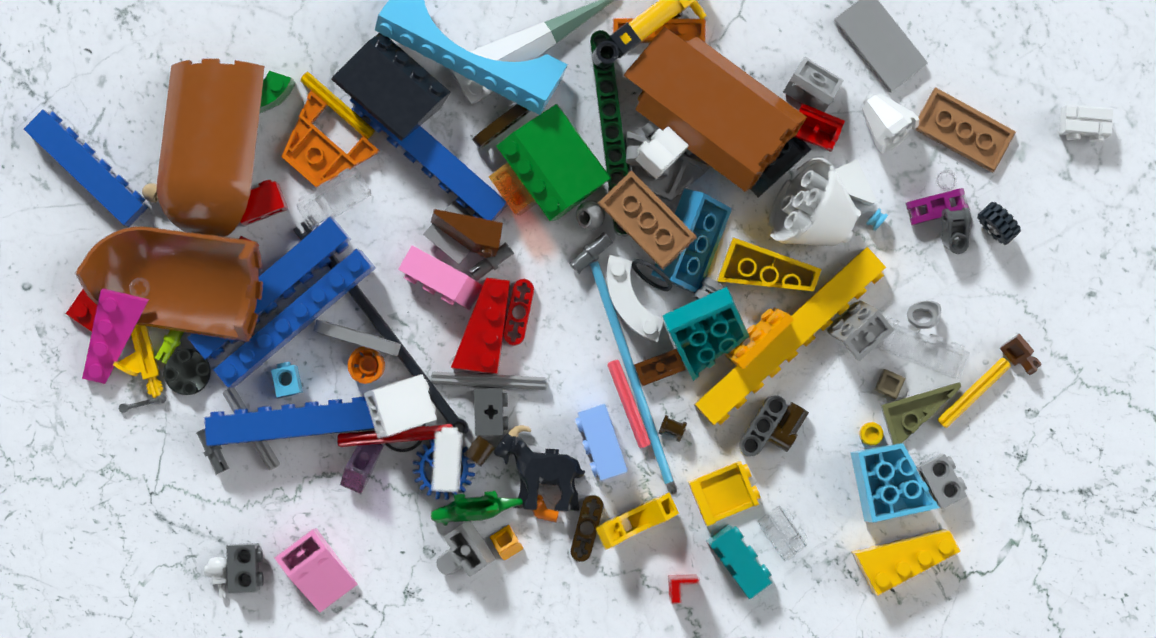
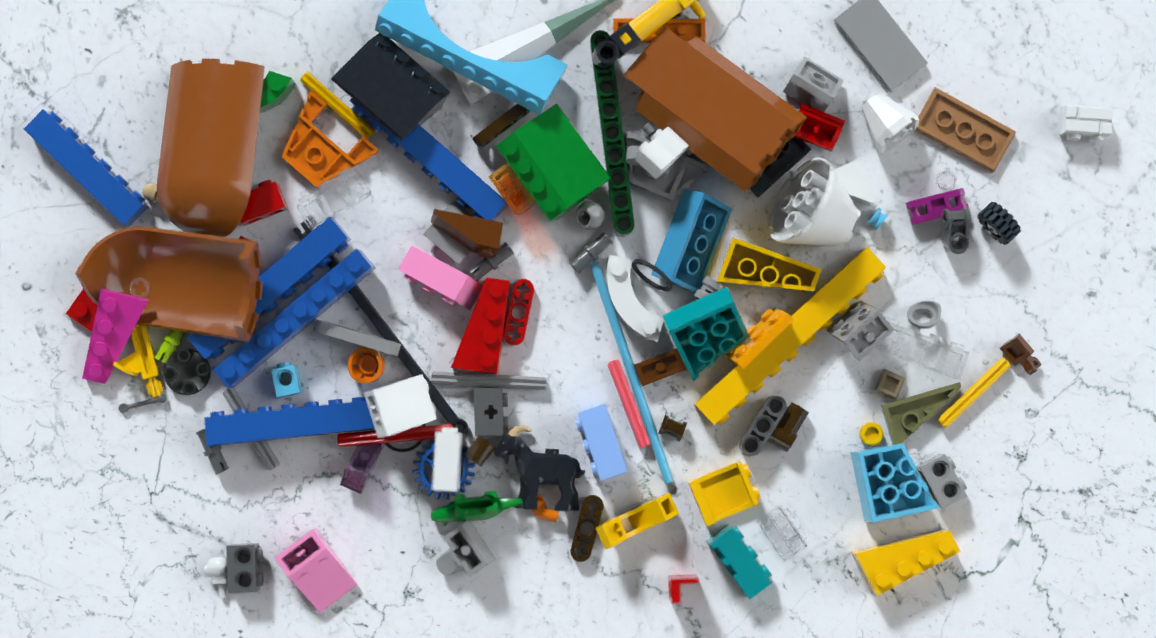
(506, 542): light orange slope -> none
(647, 220): medium nougat tile -> none

